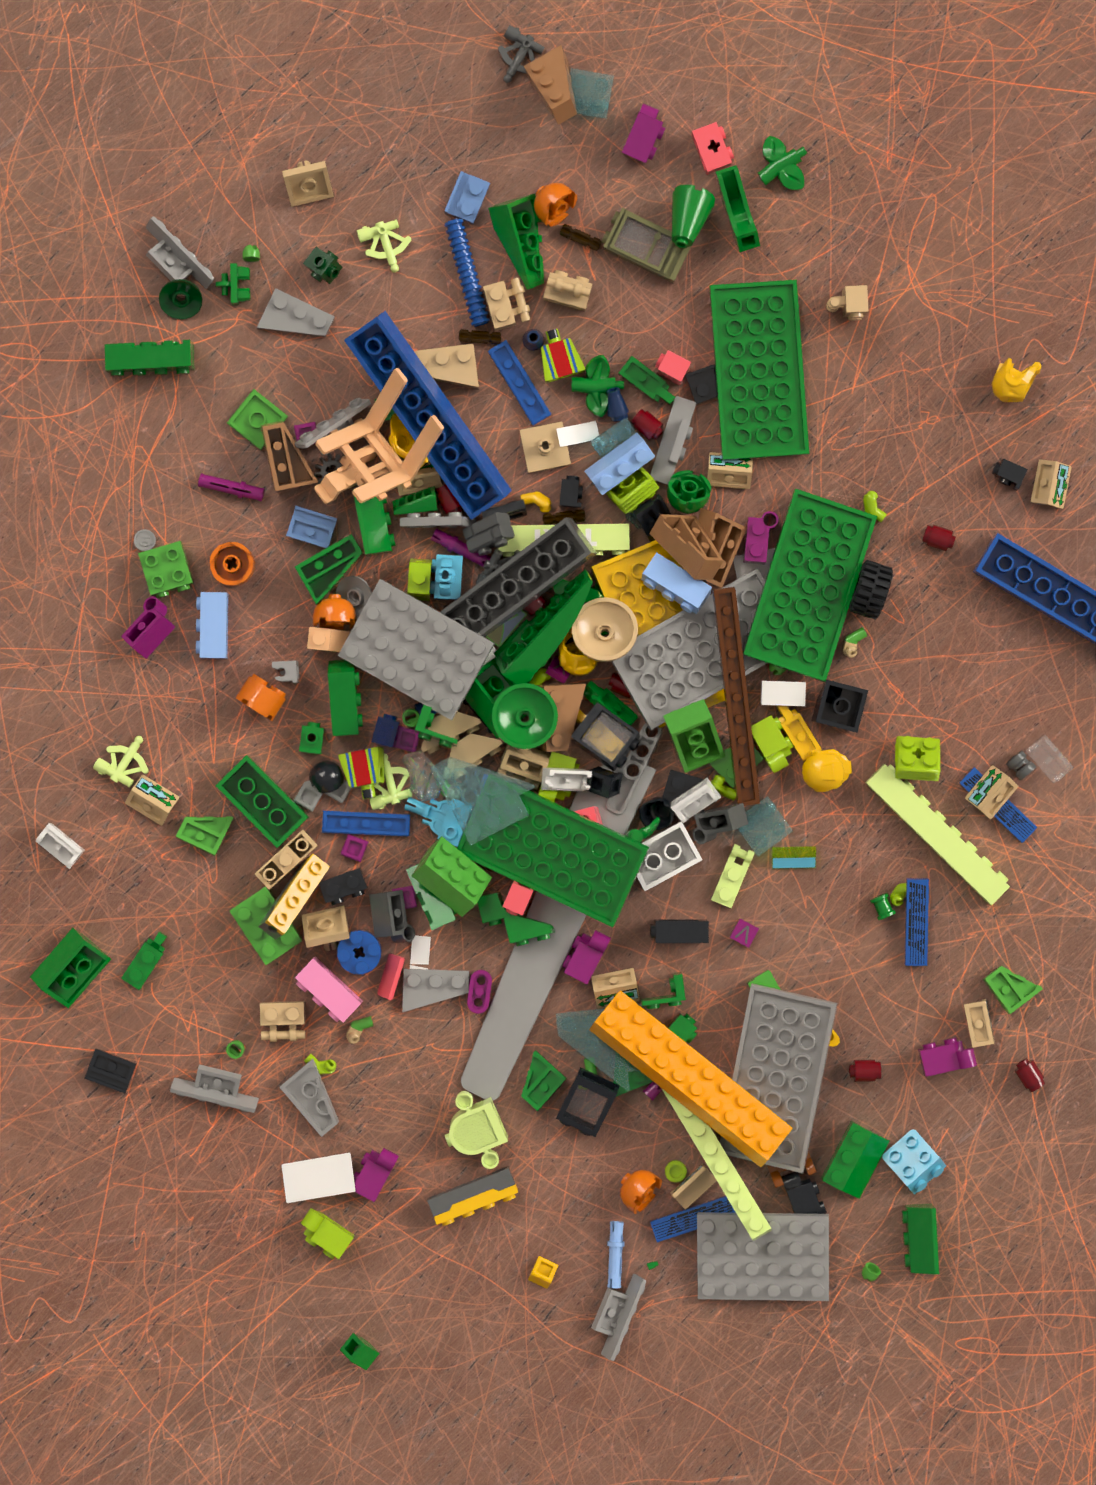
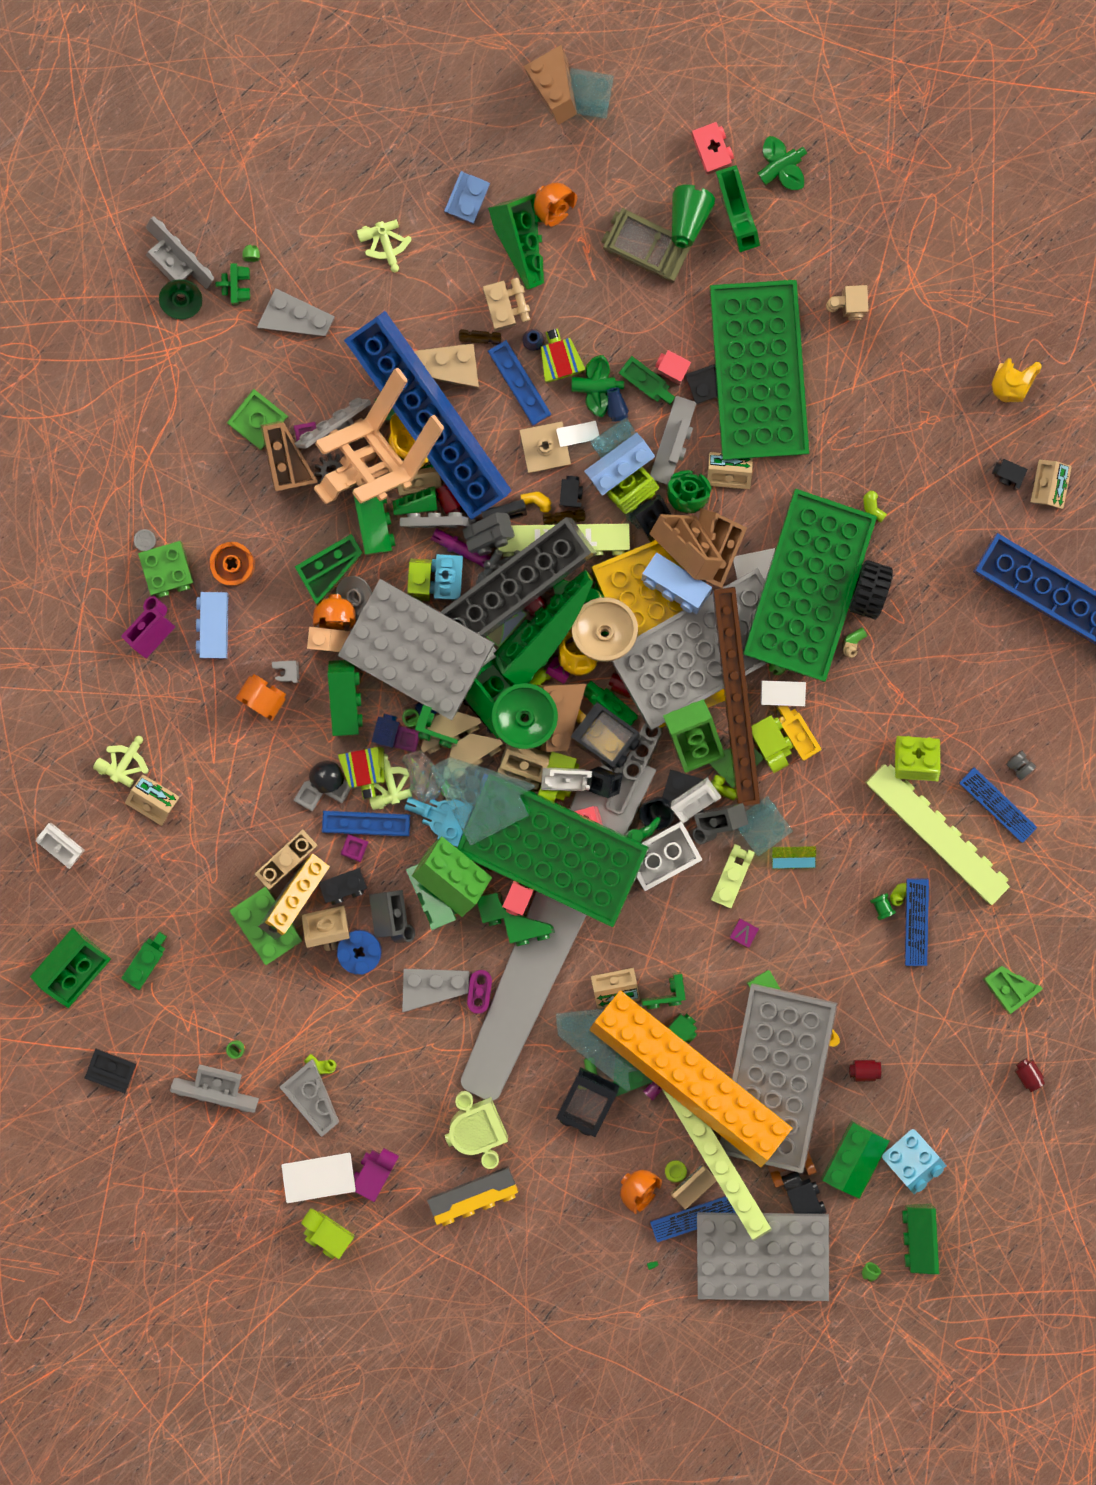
(149, 357): green wedge -> none
(204, 832): bright green wing -> none
(256, 492): magenta pin -> none
(262, 801): green brick -> none
(282, 1013): tan brick -> none
(307, 183): tan tile -> none
(311, 527): medium blue plate -> none
(317, 745): green brick -> none
(323, 265): dark green brick -> none
(328, 990): bright pink brick -> none
(356, 1028): arm -> none
(359, 1351): green brick -> none
(391, 976): coral slope -> none
(409, 896): magenta tile -> none
(420, 951): white sticker -> none
(467, 272): blue piece -> none
(526, 45): dark grey piece -> none
(541, 1081): green wing -> none
(543, 1272): yellow slope -> none
(567, 291): tan brick -> none
(580, 237): dark brown axle -> none
(585, 956): magenta hinge -> none
(615, 1254): light blue pin -> none
(616, 1313): light grey bracket -> none
(644, 134): magenta hinge -> none
(647, 425): dark red brick -> none
(680, 931): black window -> none
(757, 539): magenta hinge -> none
(826, 770): yellow helmet -> none
(840, 706): black slope -> none
(938, 537): dark red brick -> none
(945, 1057): magenta hinge -> none
(979, 1023): tan panel -> none
(991, 792): panel -> none
(1049, 759): clear hinge -> none

